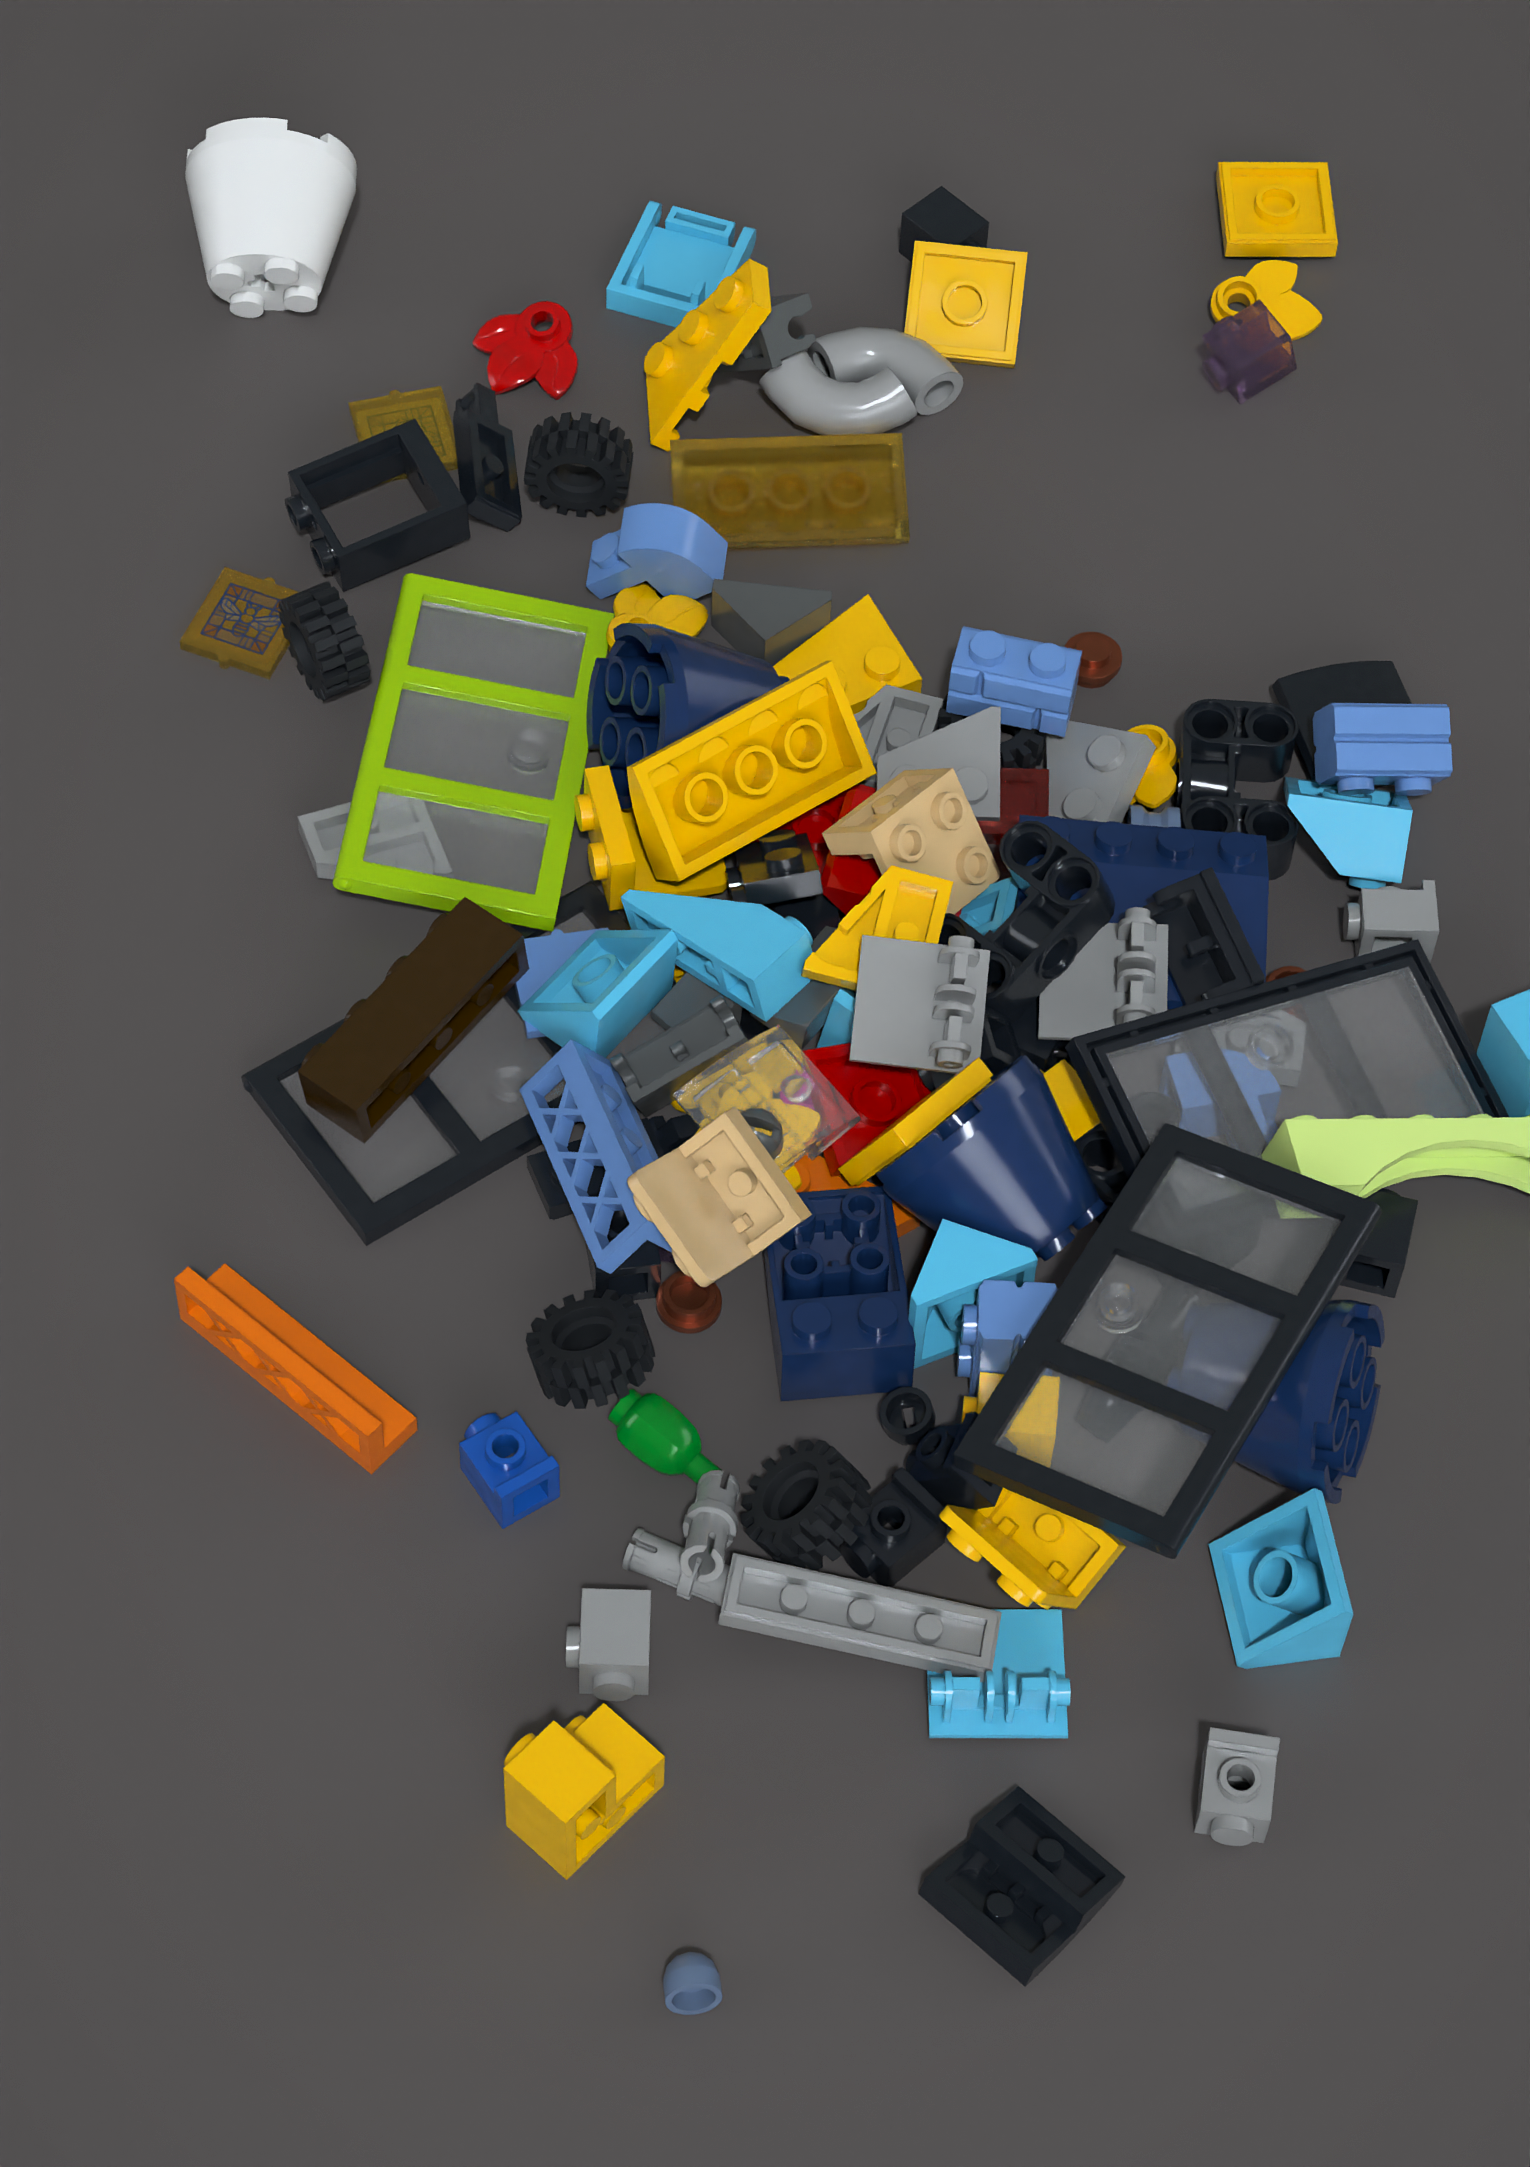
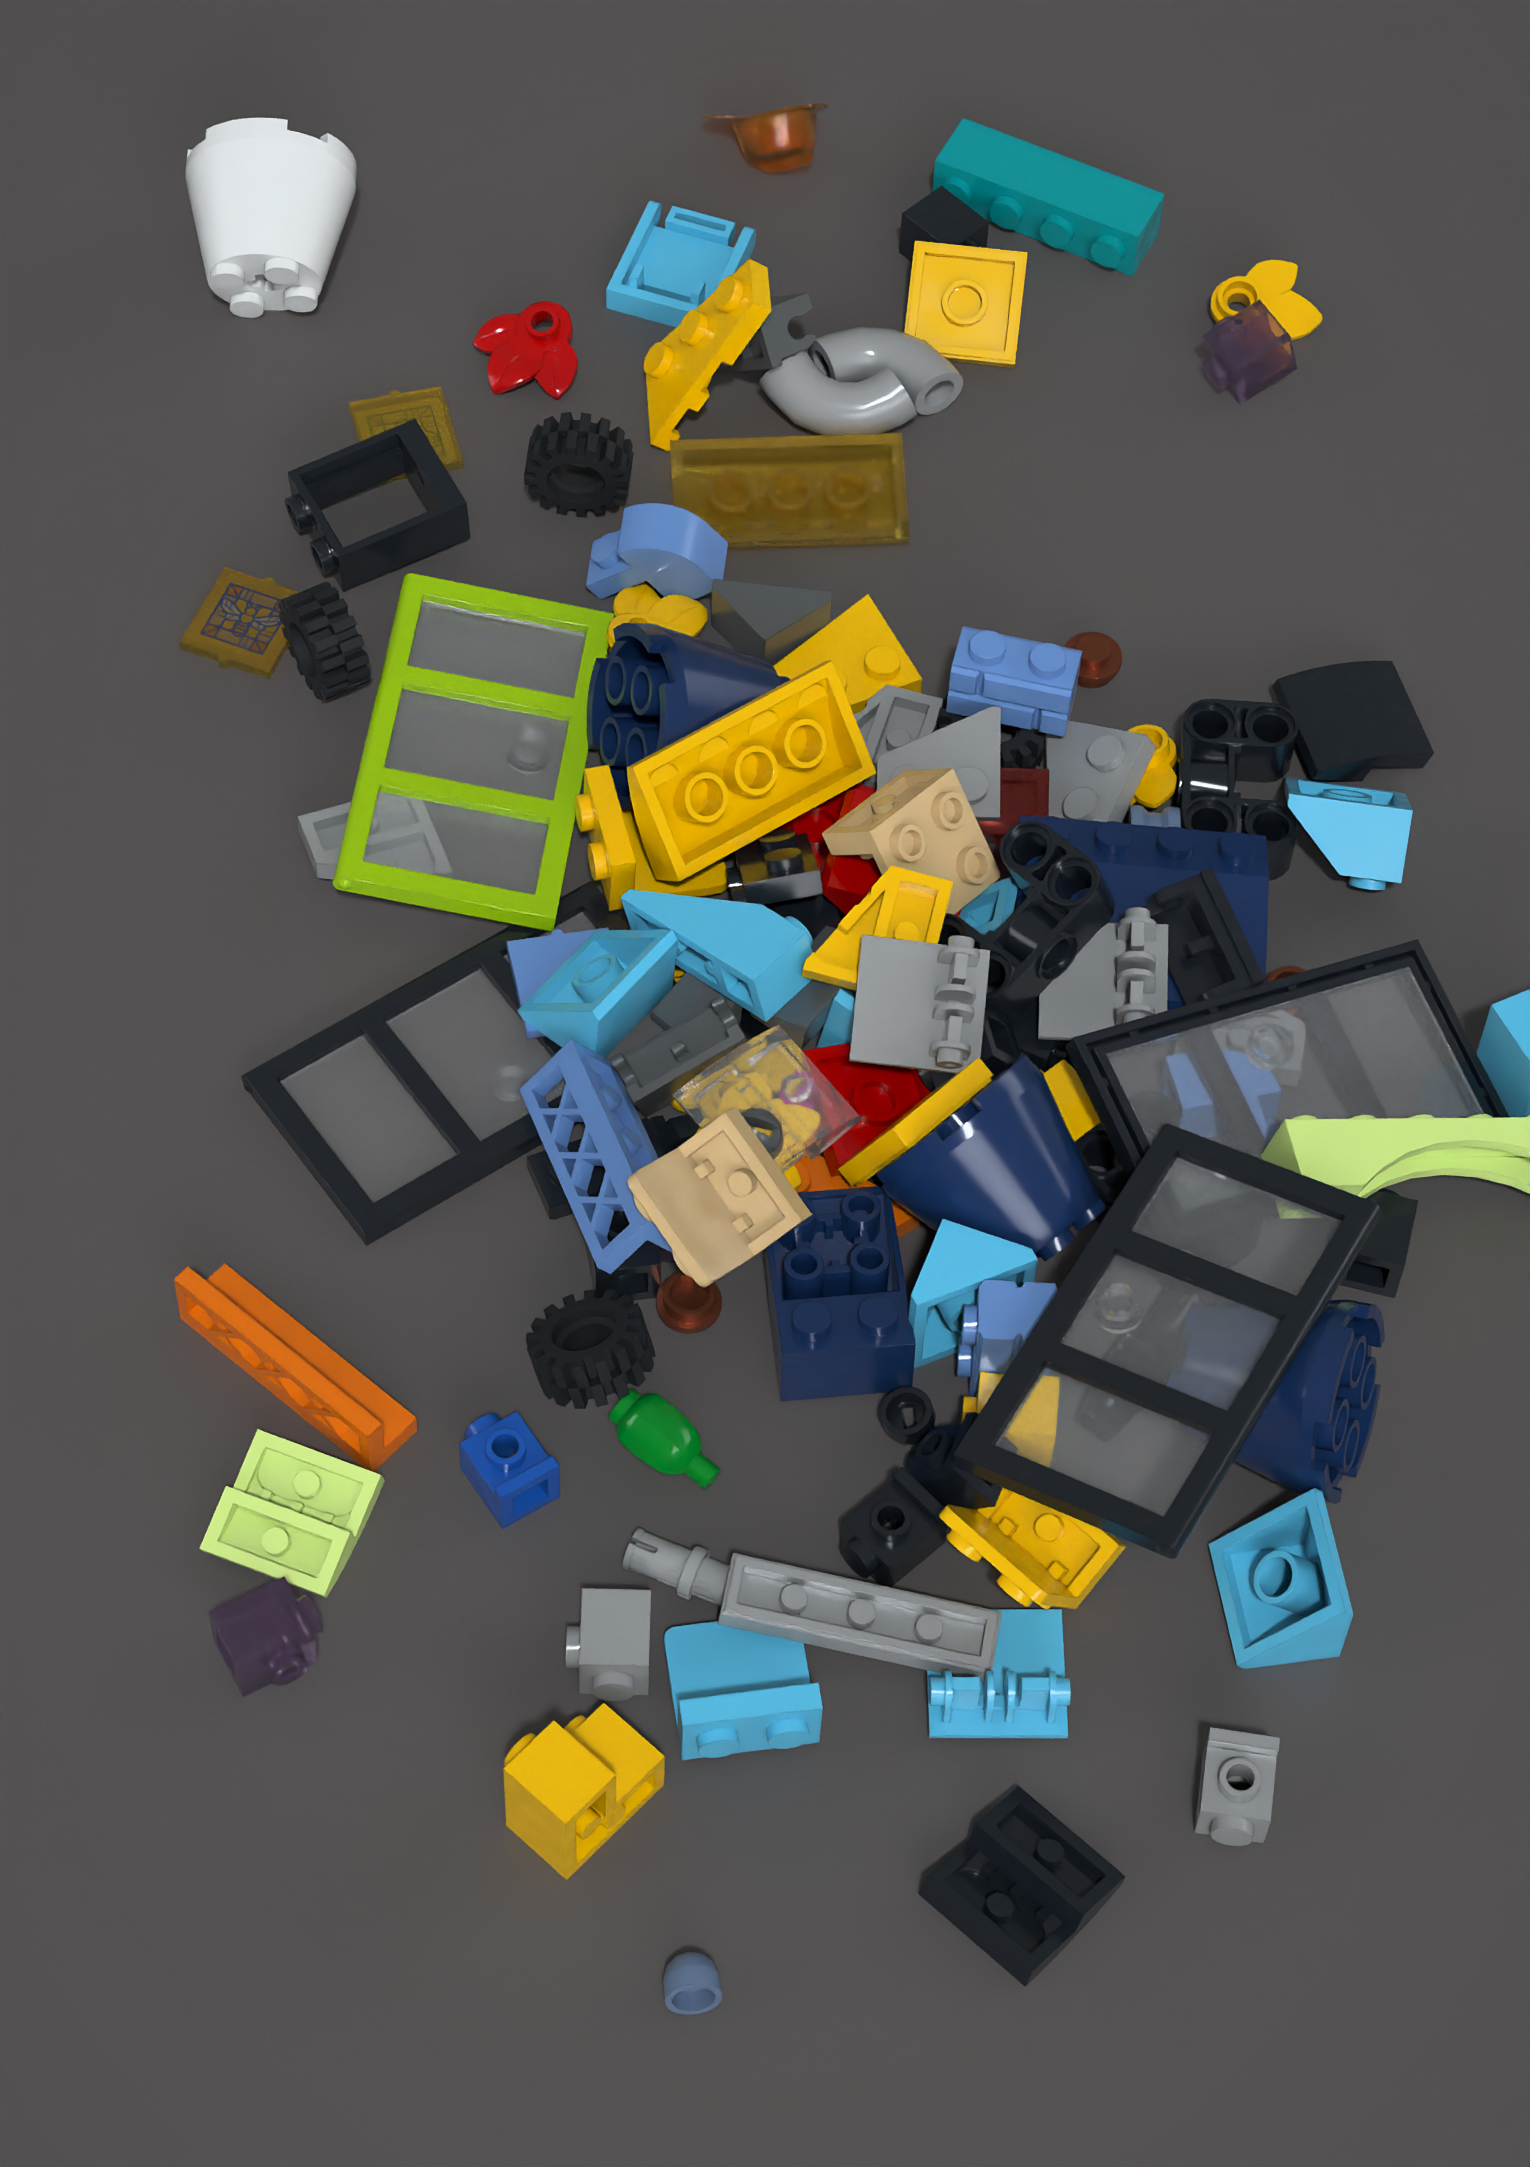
(266, 1636): none -> clear purple brick
(293, 1513): none -> yellowish green slope
(413, 1019): dark brown brick -> none
(486, 460): black hinge -> none
(710, 1526): light grey pin -> none
(739, 1691): none -> medium azure bracket
(779, 137): none -> clear orange piece
(833, 1502): black tyre -> none
(1050, 196): none -> teal brick
(1276, 209): yellow plate -> none
(1382, 746): medium blue brick -> none
(1392, 917): light grey brick -> none

